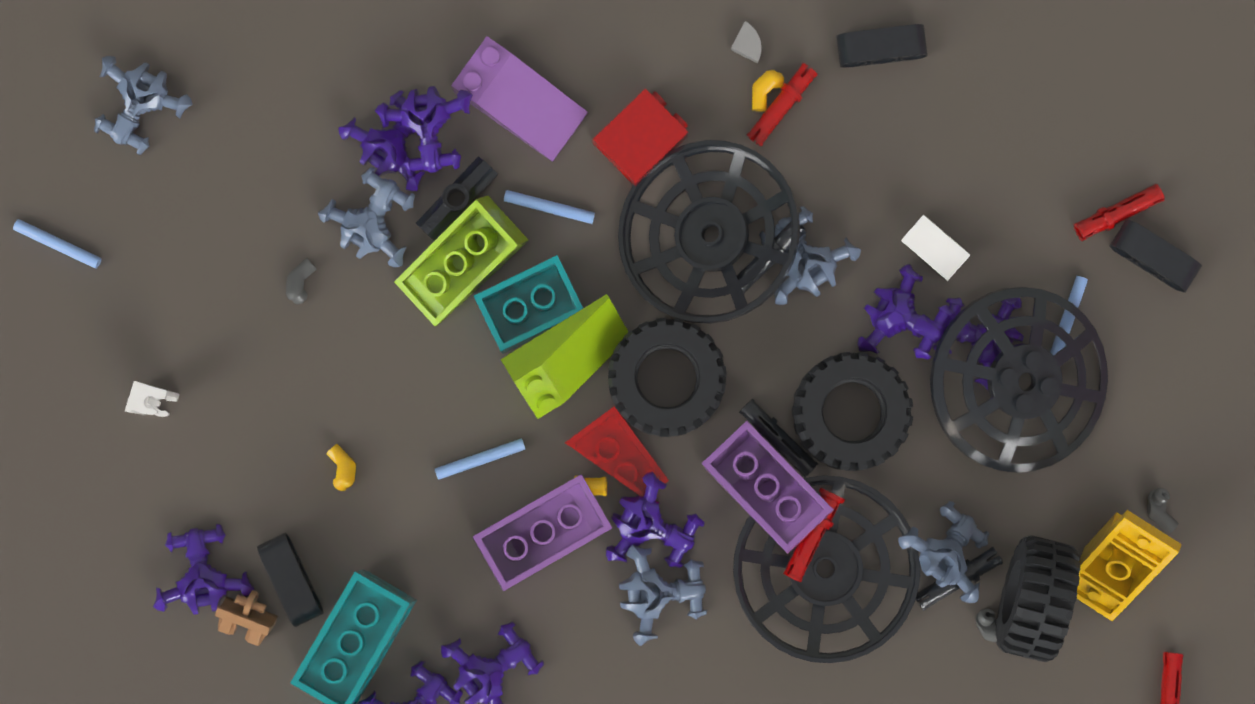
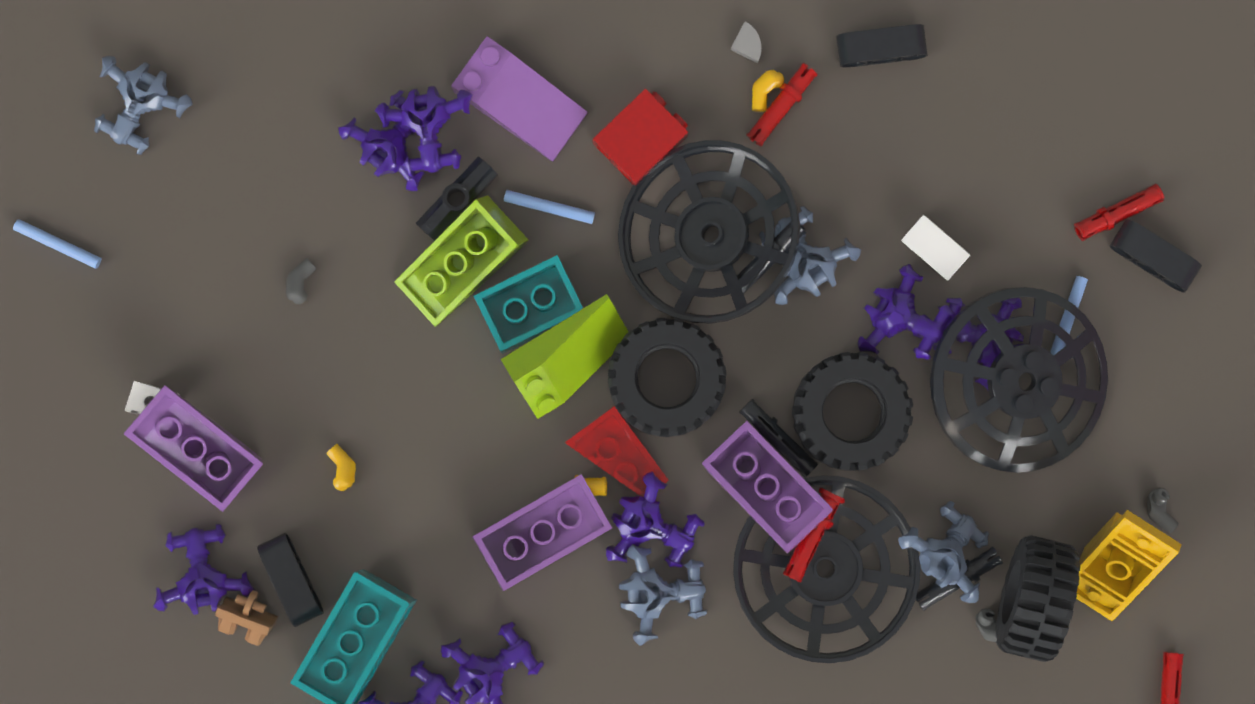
(194, 447): none -> medium lavender slope
(366, 225): sand blue piece -> none
(480, 459): light blue bar -> none

